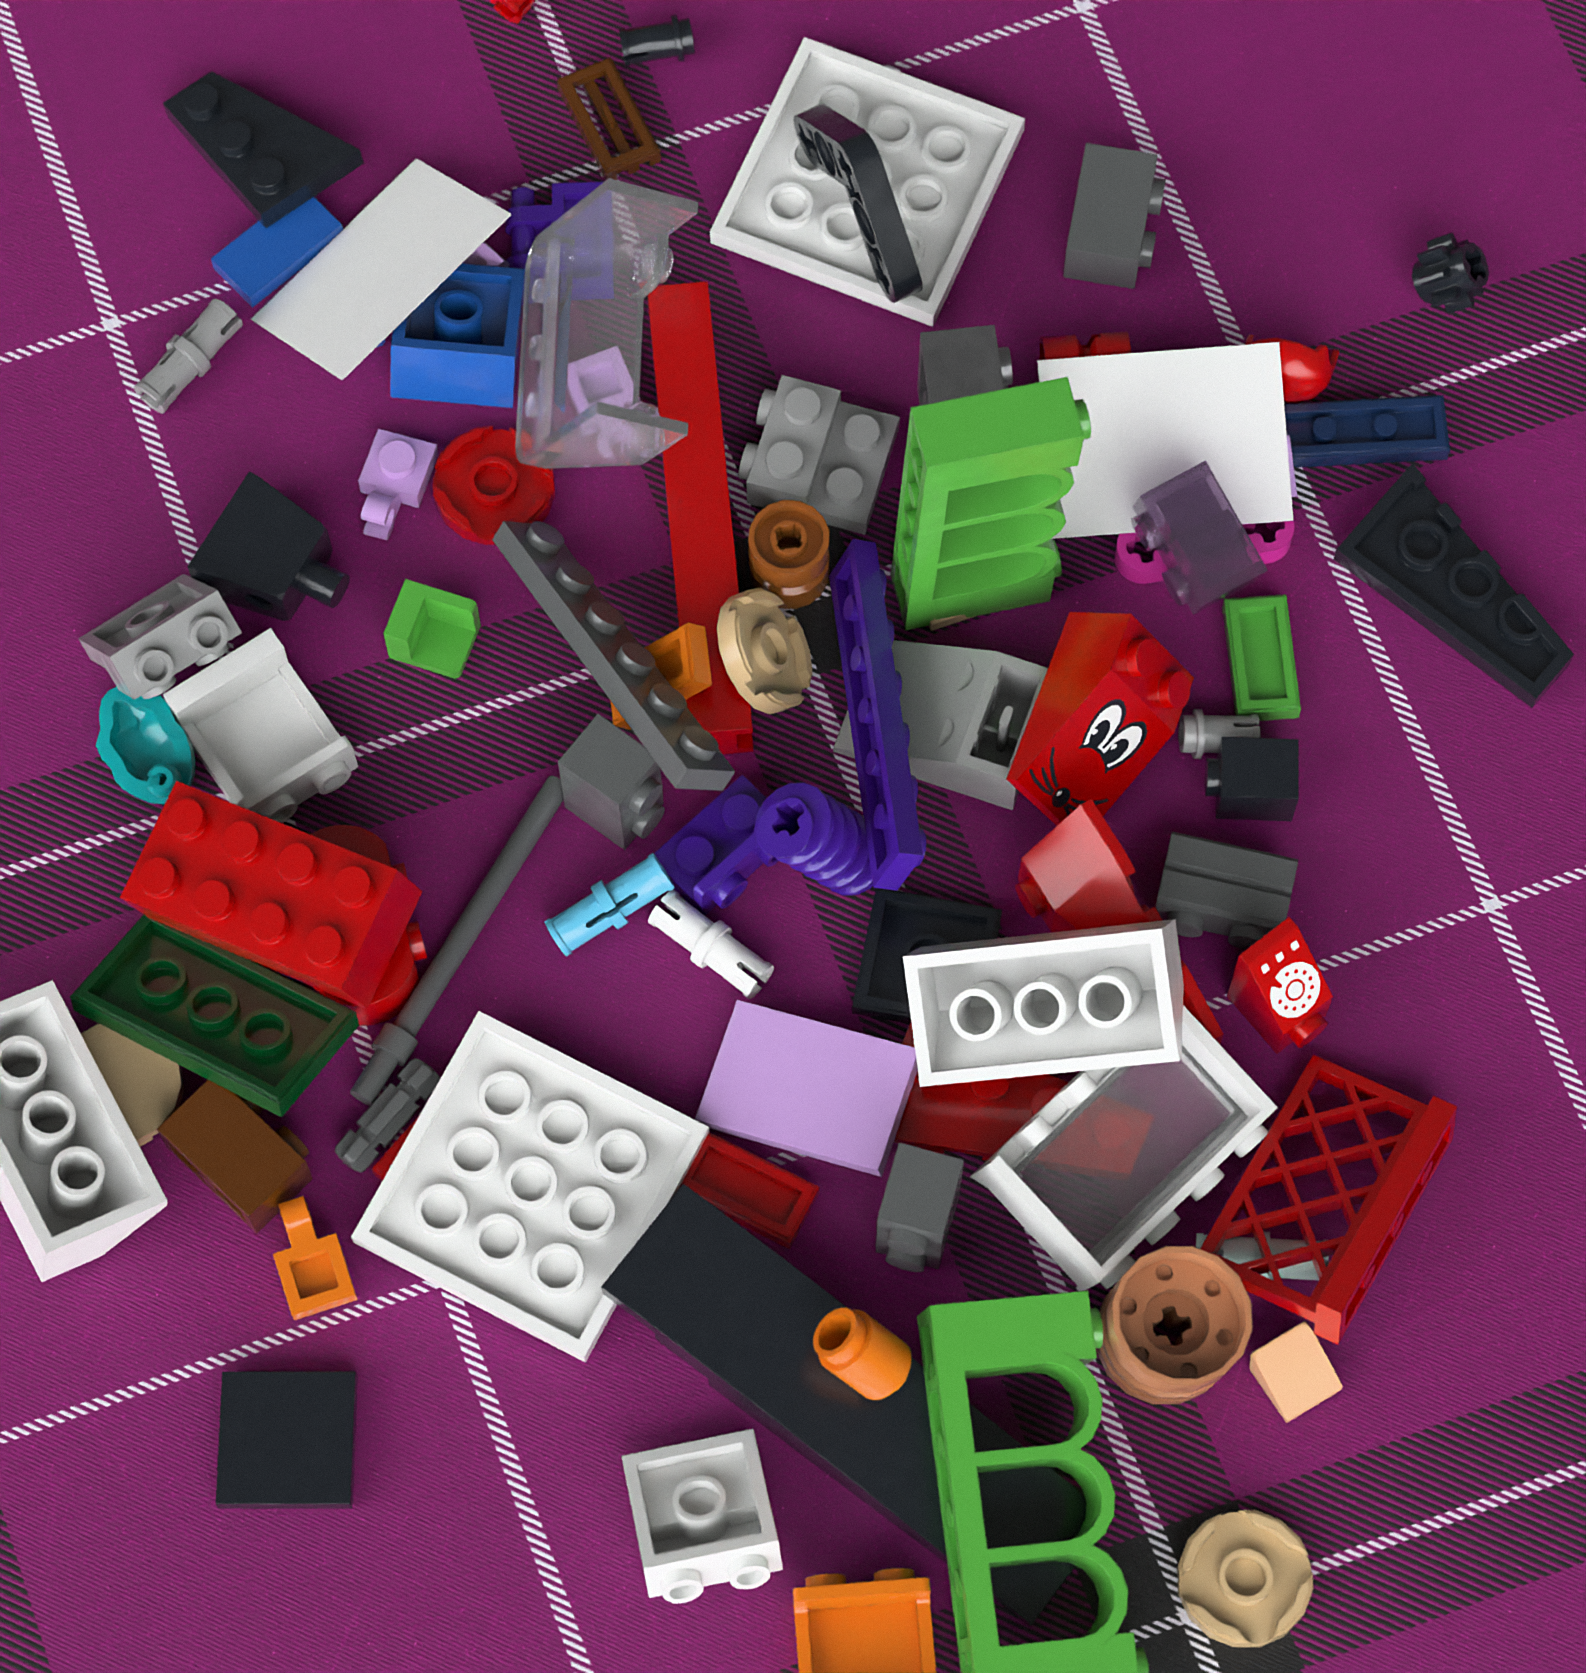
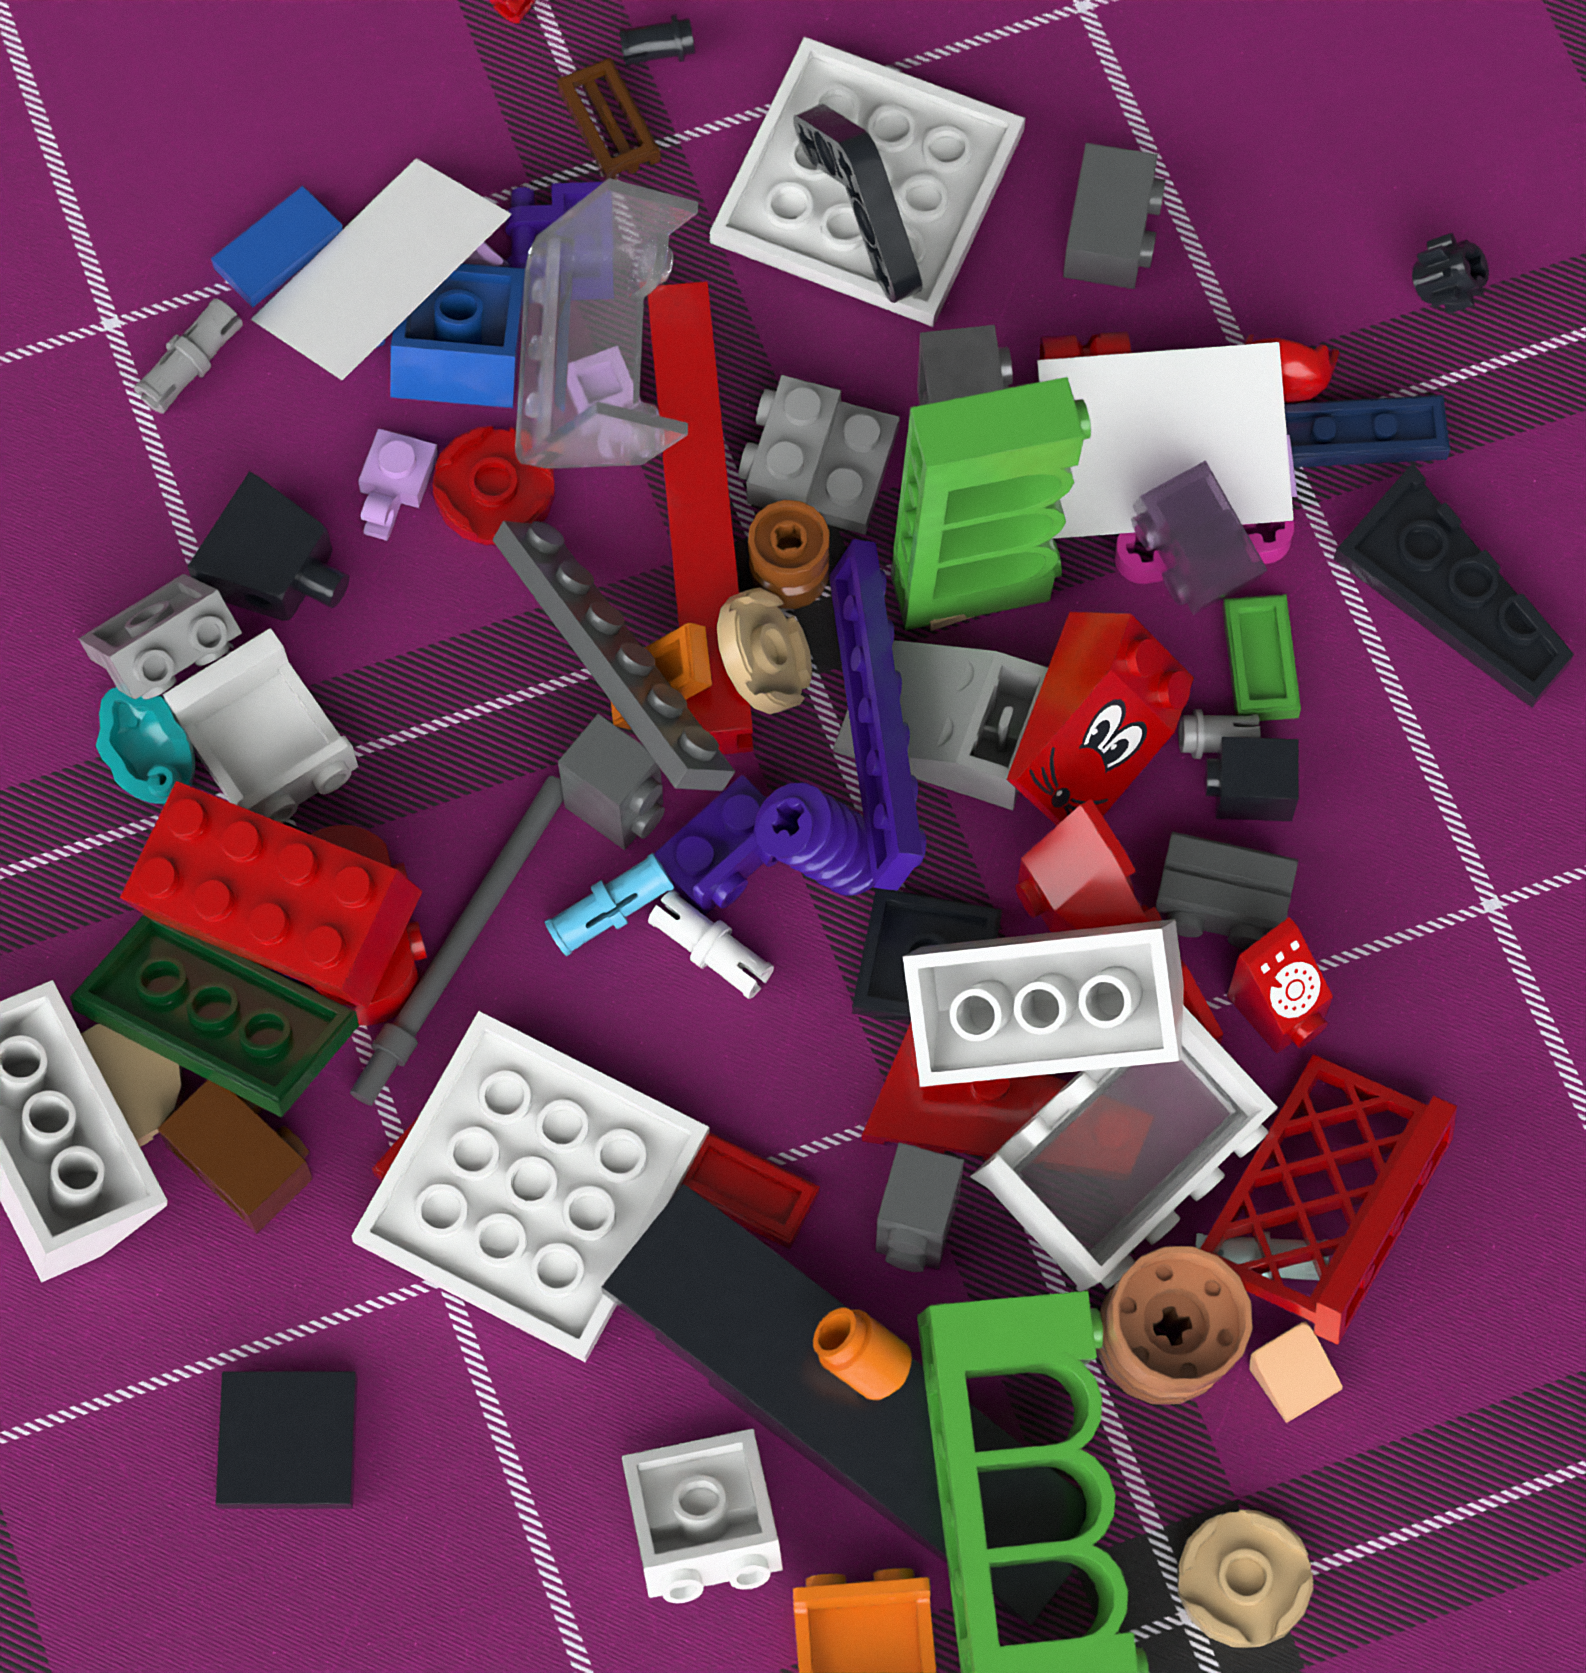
(258, 147): black wing -> none
(313, 1268): orange plate -> none
(387, 1115): dark grey axle -> none
(432, 629): bright green panel -> none
(809, 1088): lavender tile -> none

